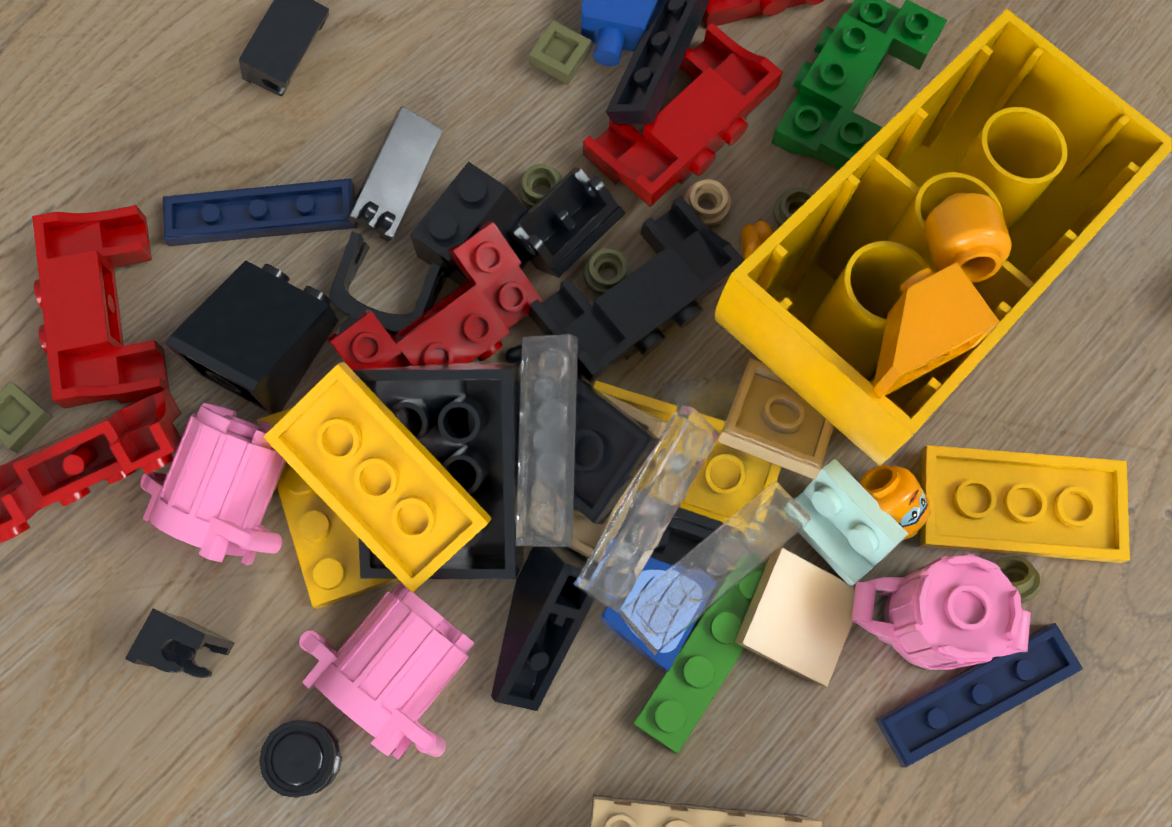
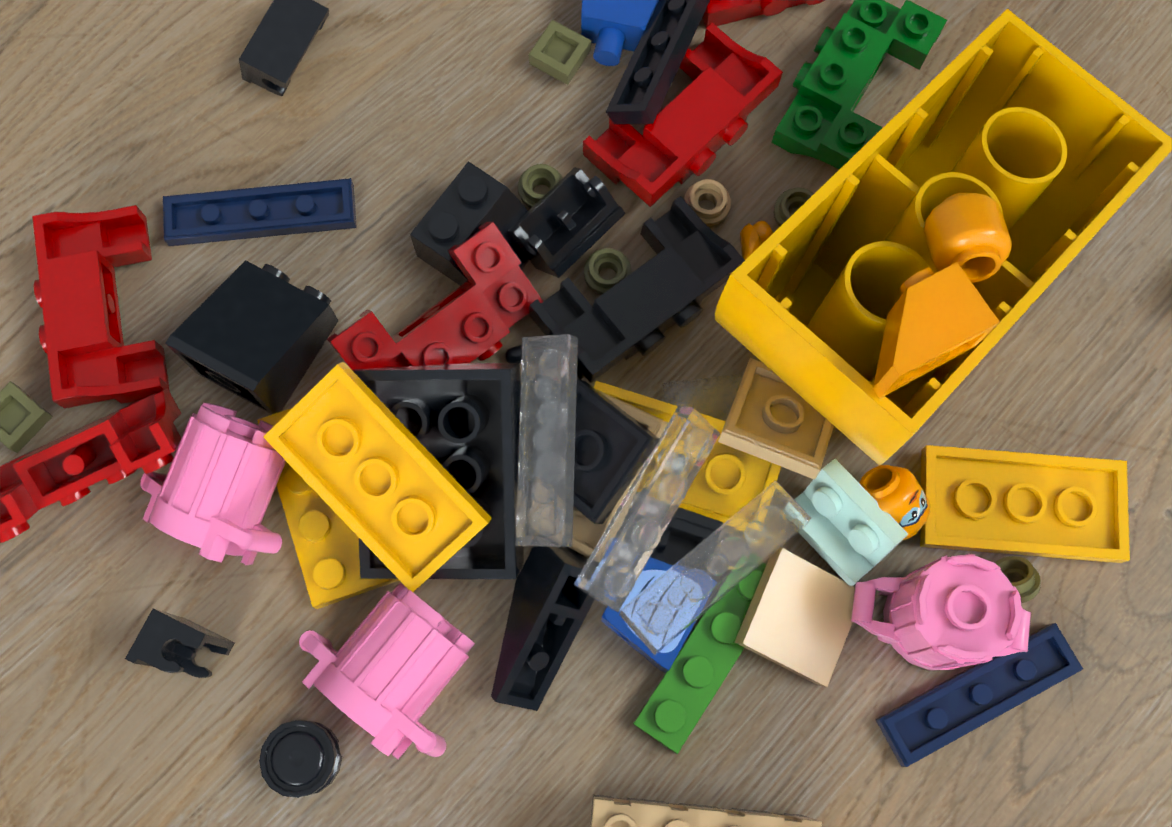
(393, 323): black piece -> none
(395, 173): hinge -> none

